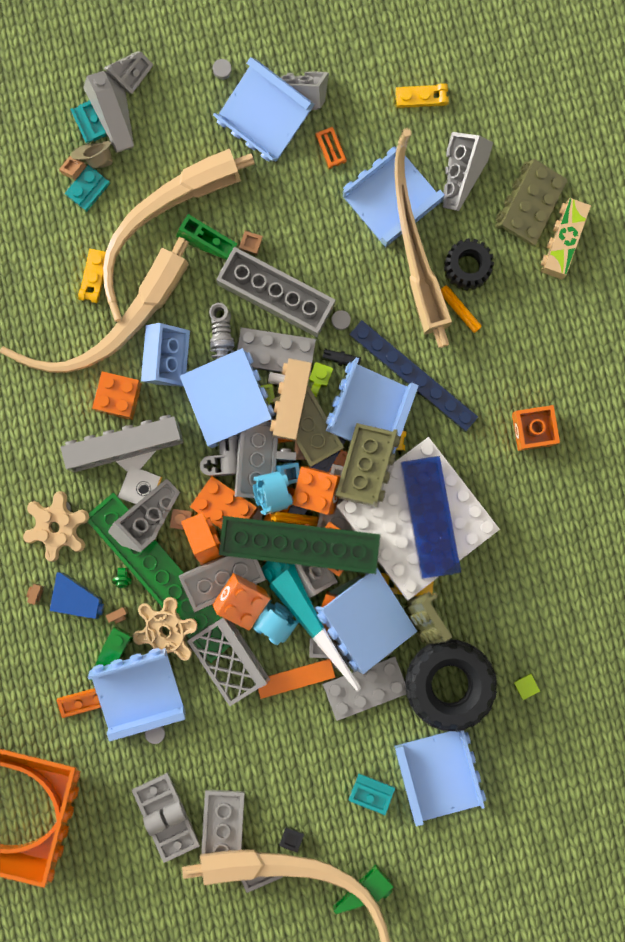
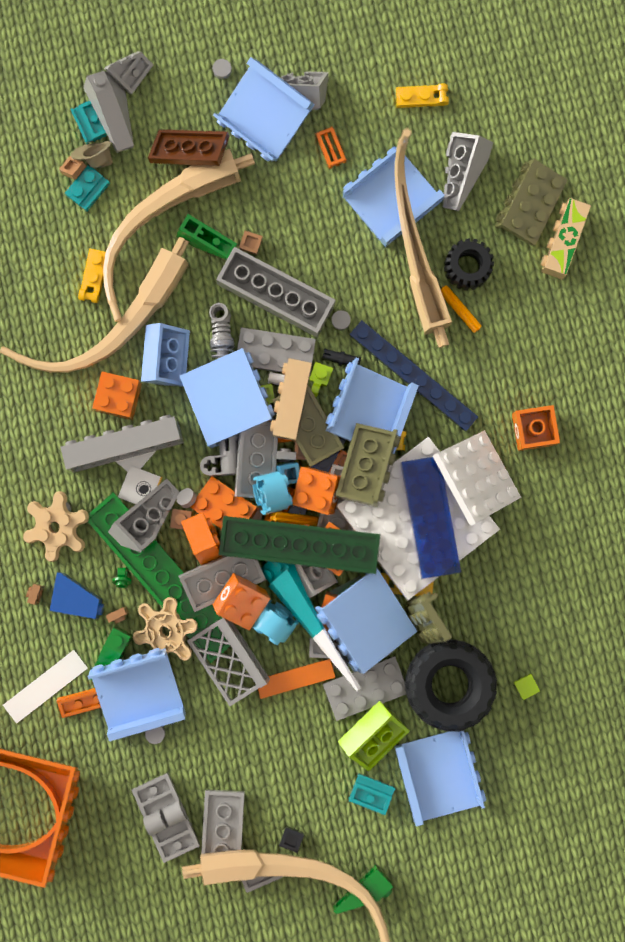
(45, 686): none -> white sticker
(186, 498): none -> light grey tile
(189, 147): none -> reddish brown plate
(373, 736): none -> lime slope
(477, 477): none -> white plate

